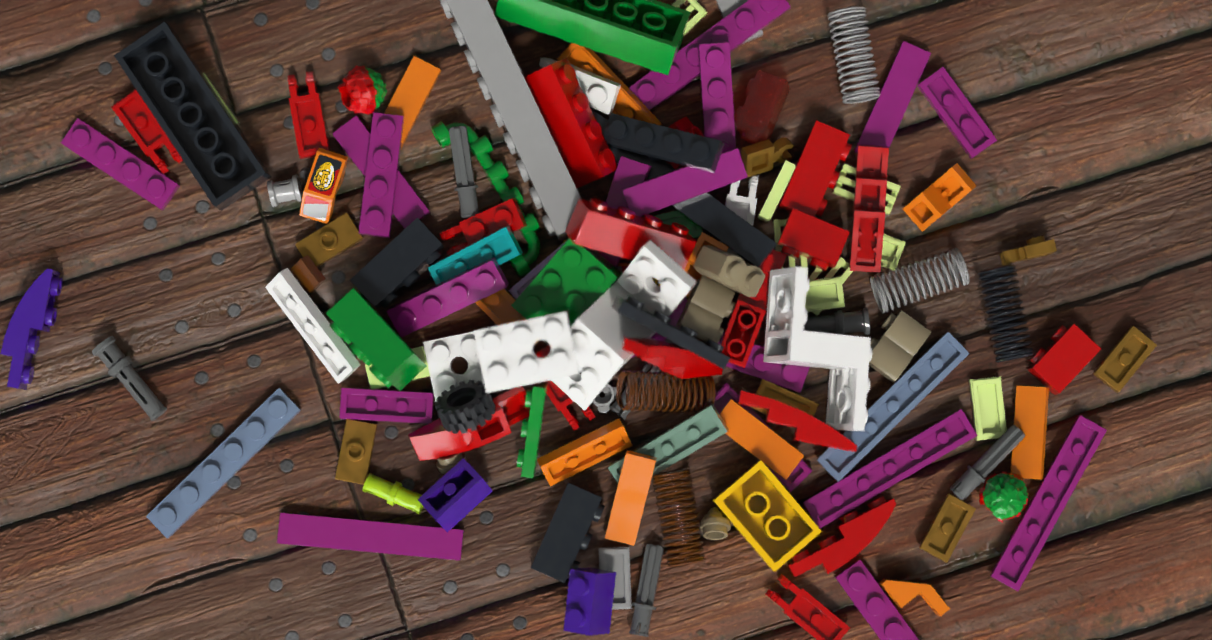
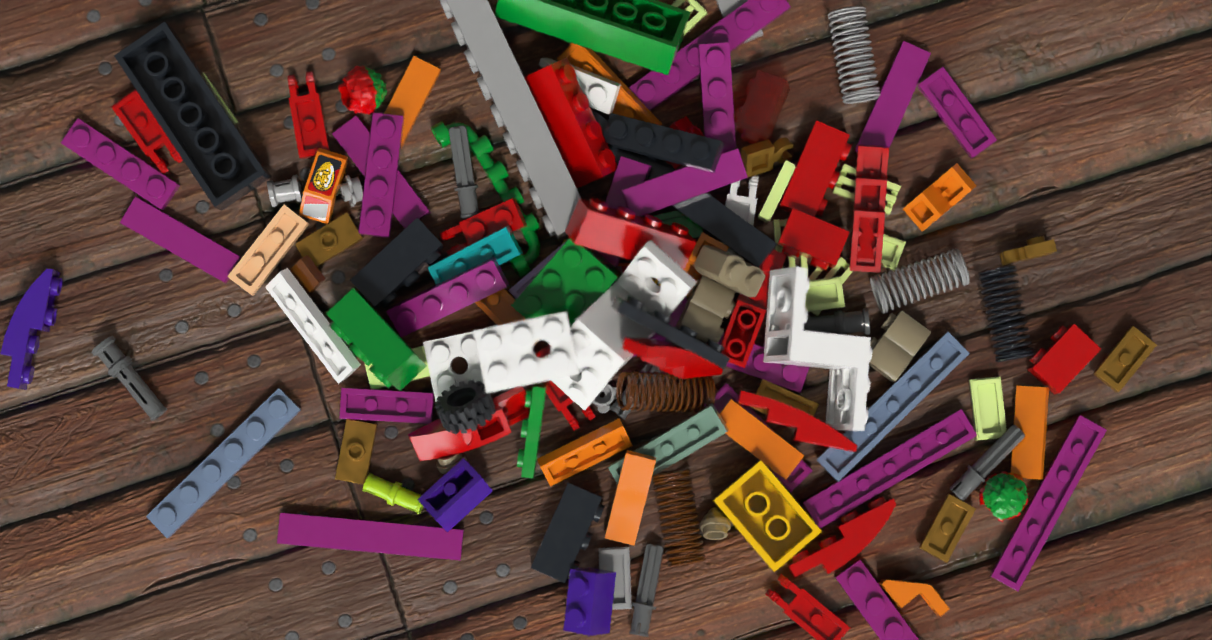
(180, 239): none -> magenta tile
(268, 250): none -> light nougat plate
(351, 190): none -> light grey plate

